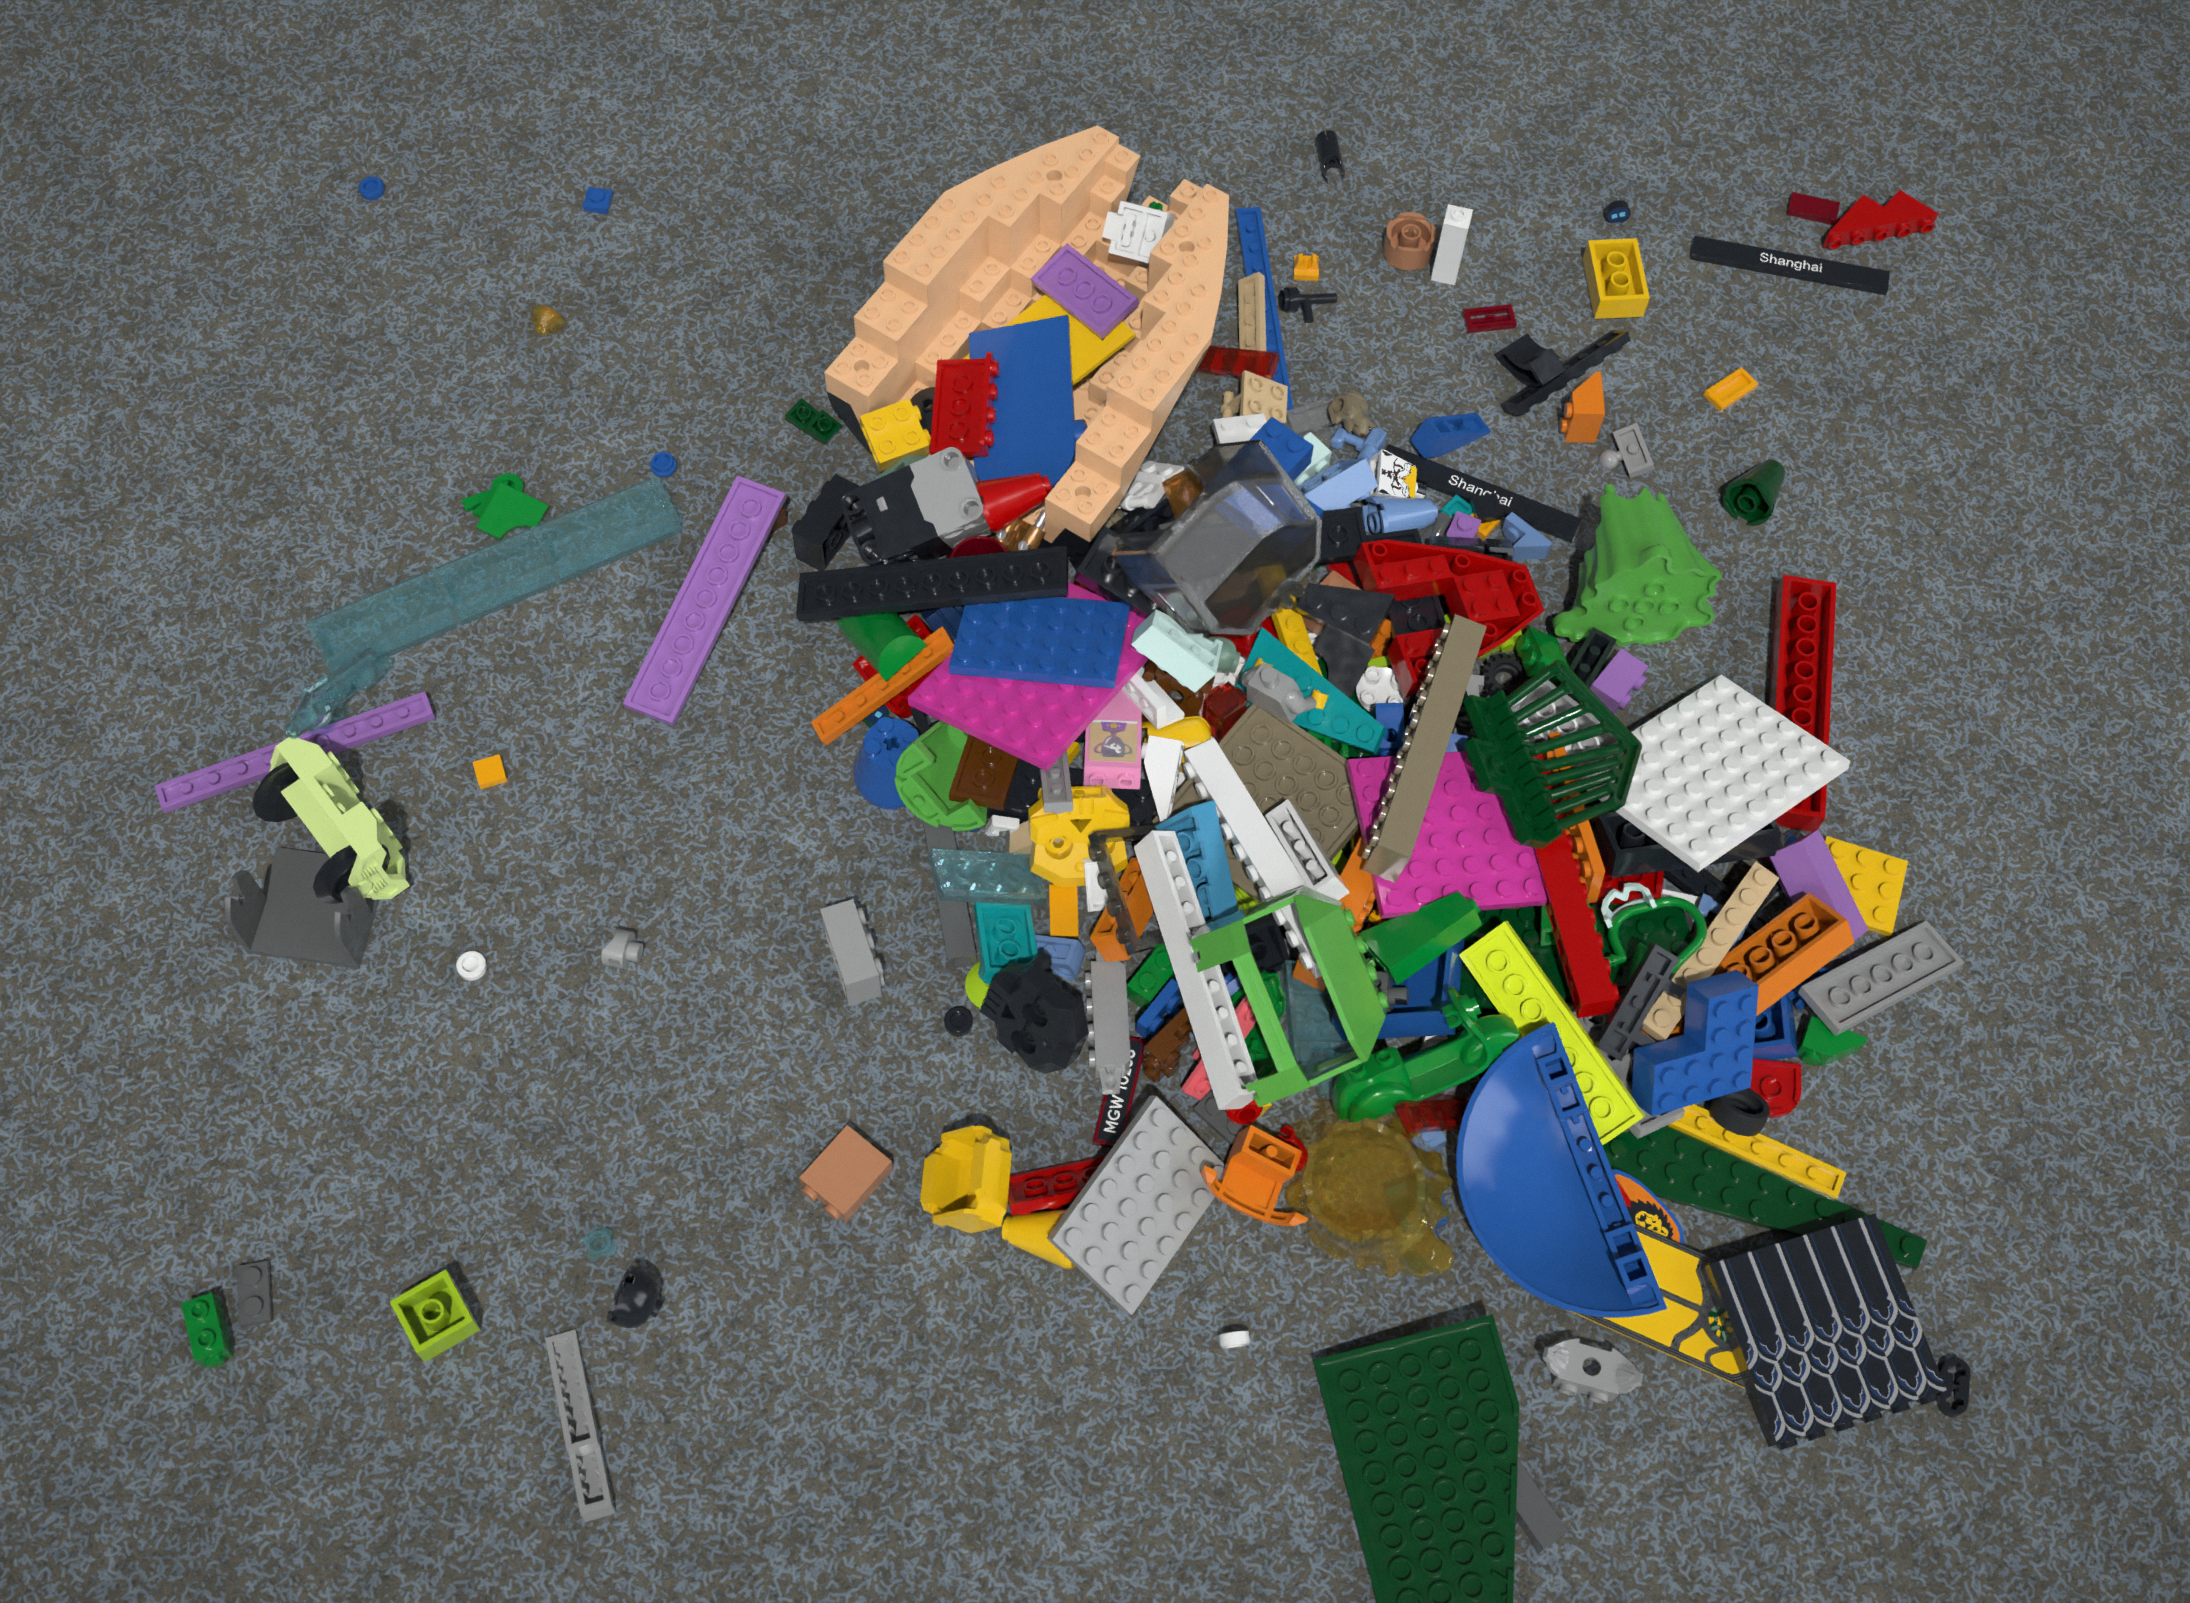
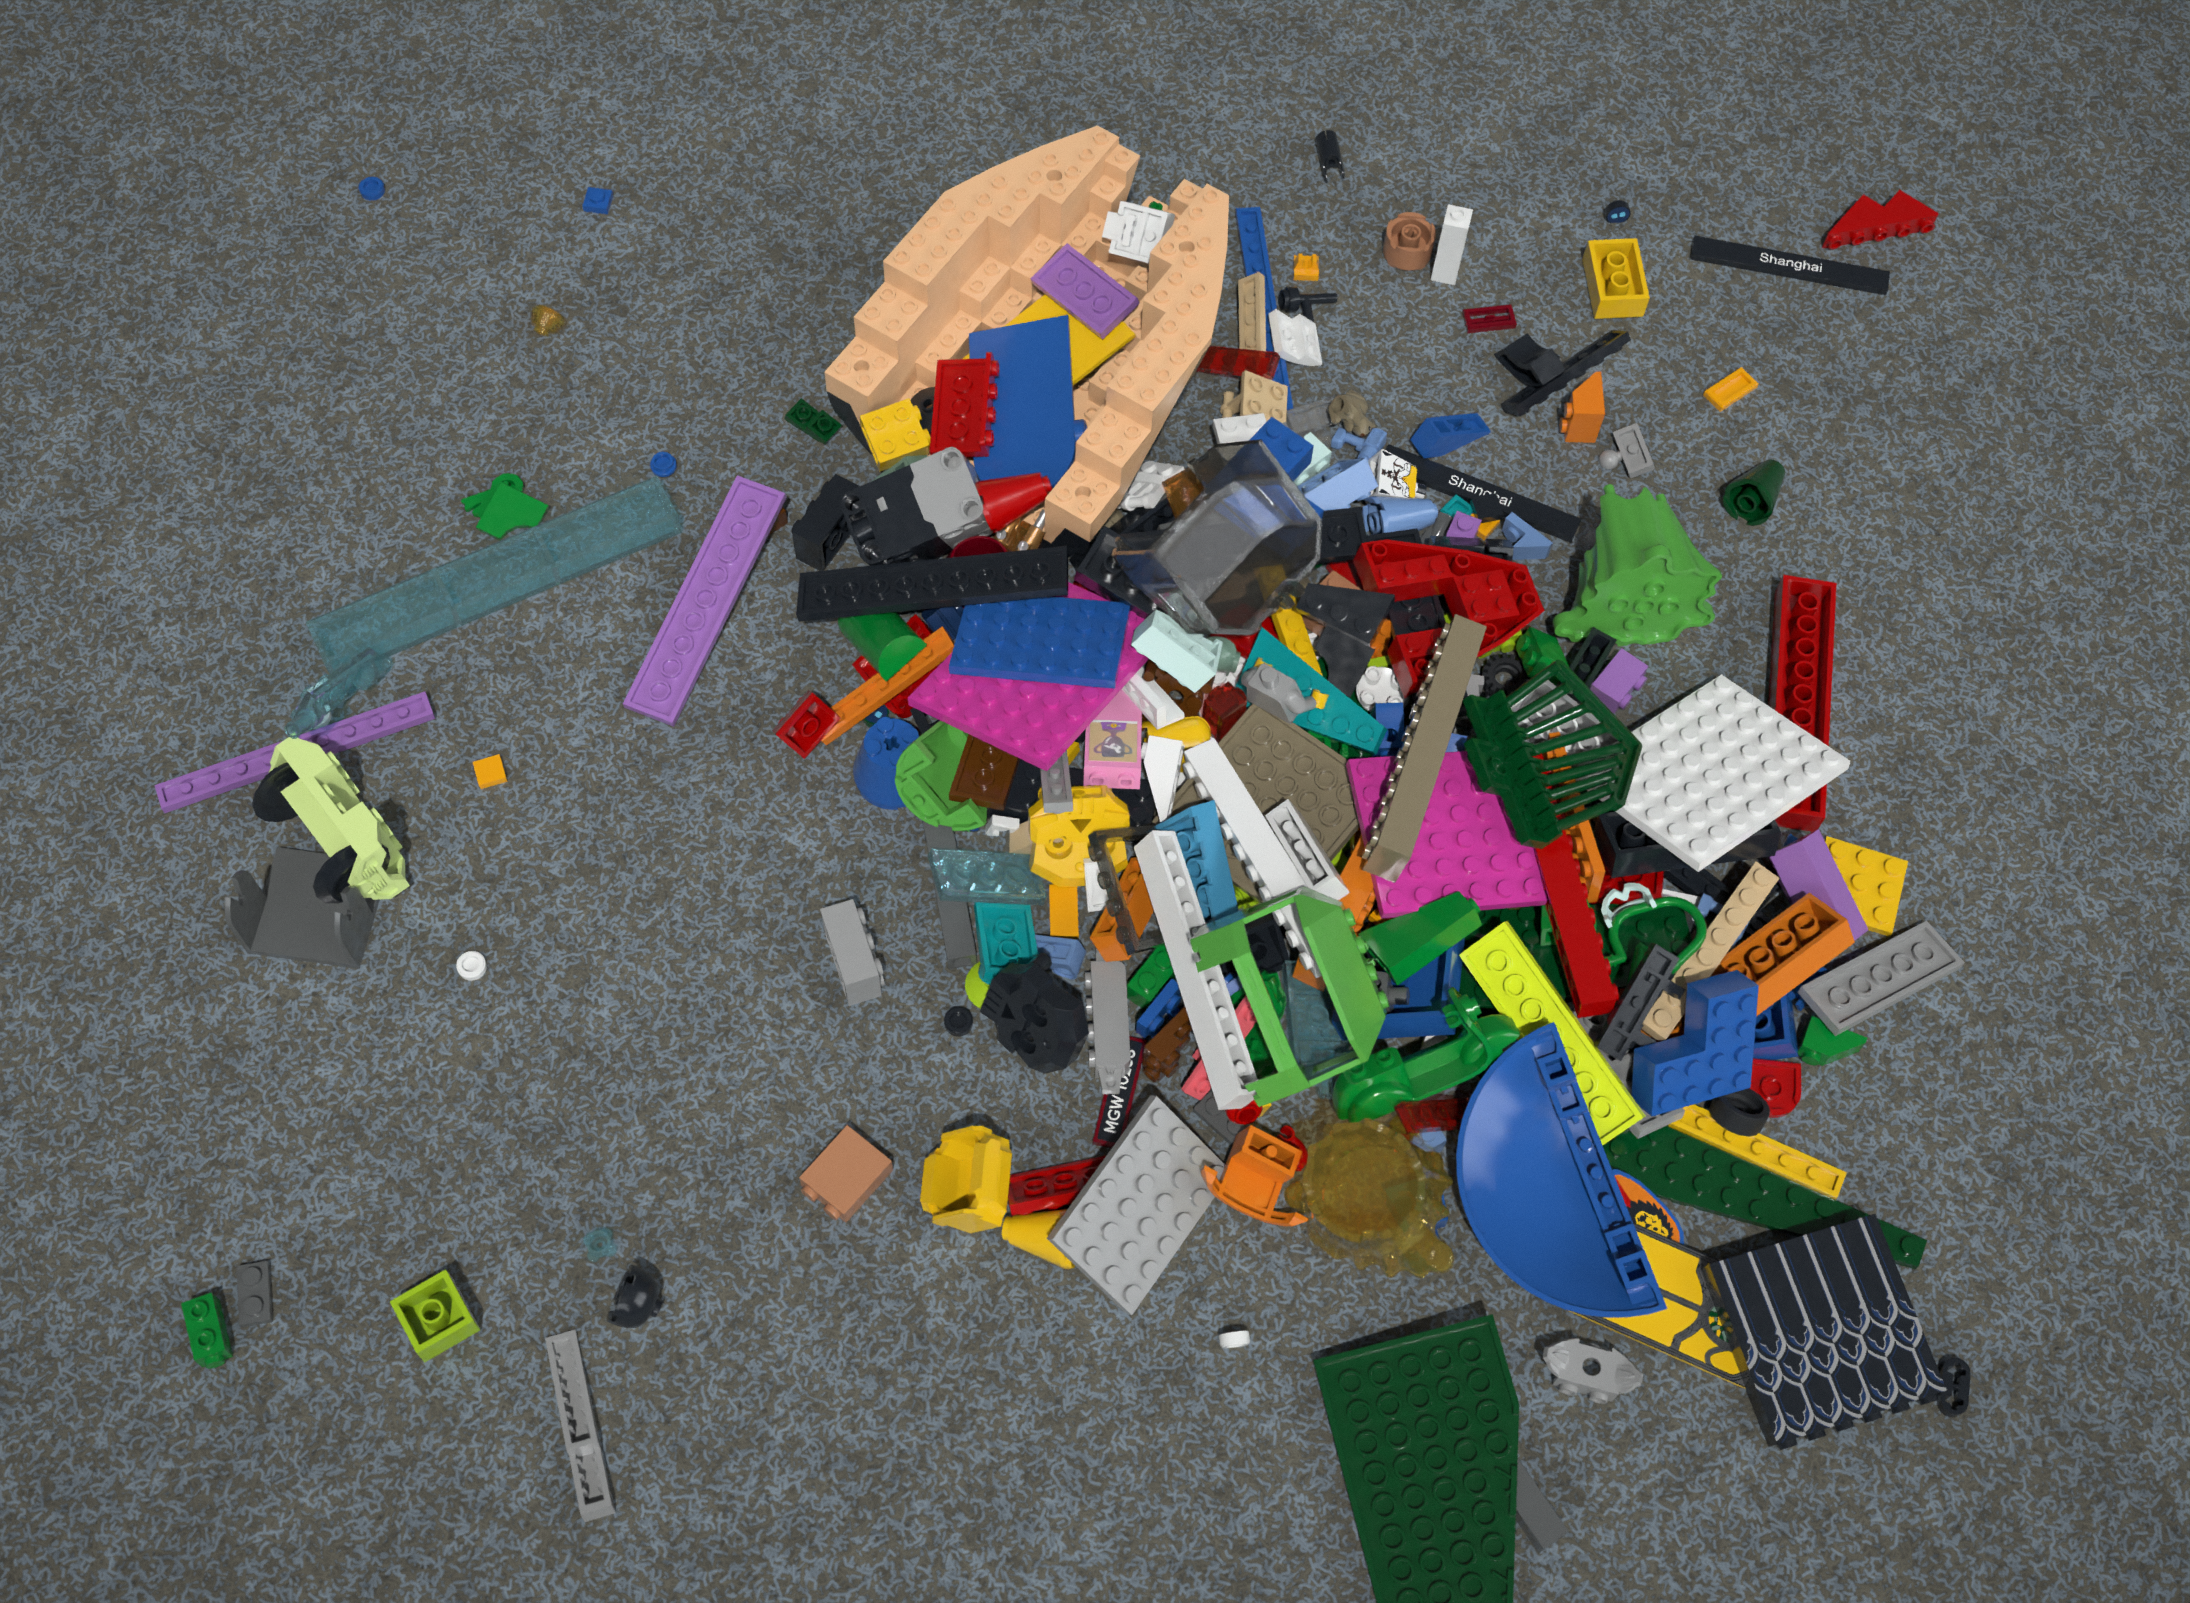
(622, 950): light grey piece -> none
(806, 724): none -> red slope
(1295, 338): none -> white slope
(1813, 208): dark red tile -> none

